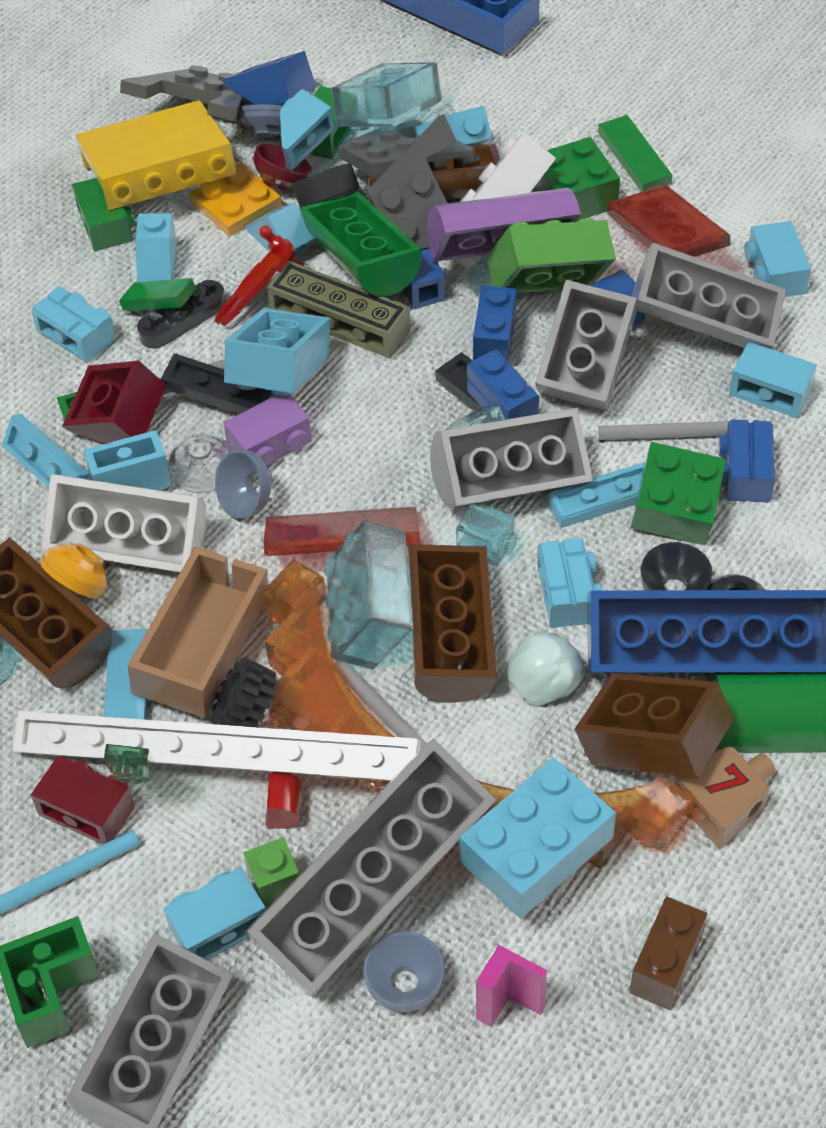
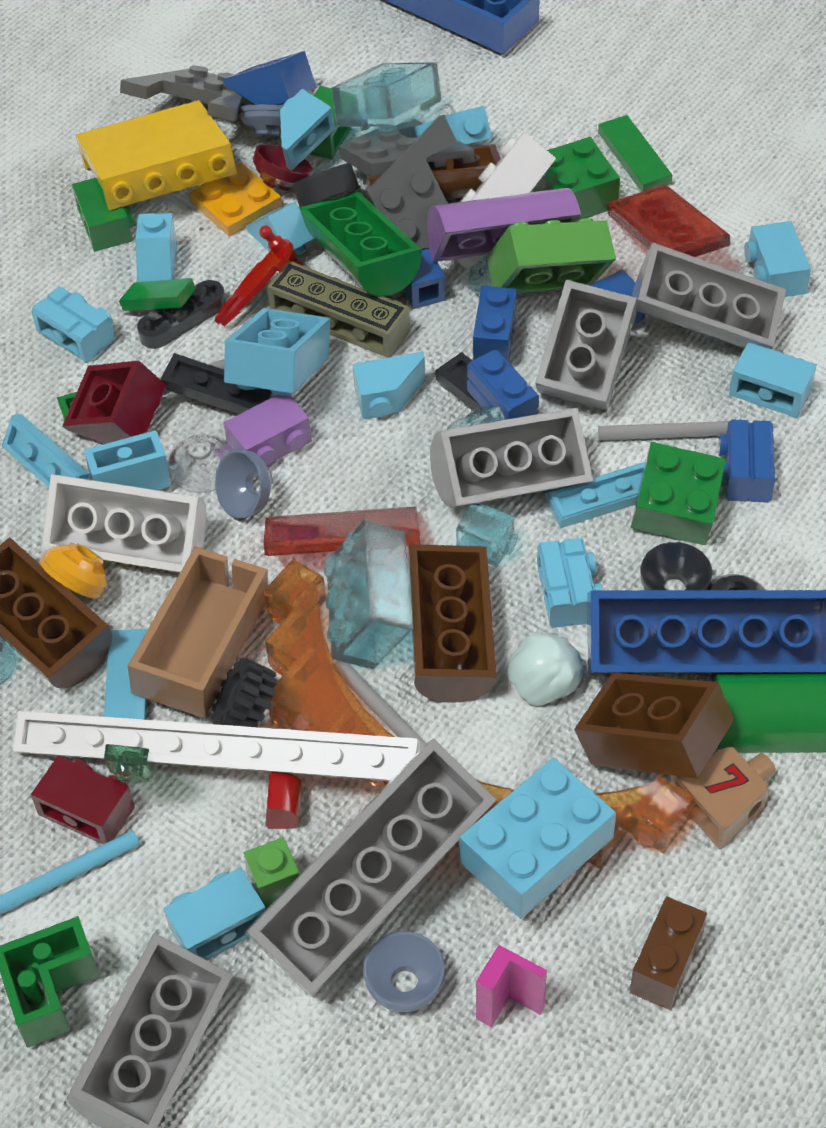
(387, 383): none -> medium azure slope

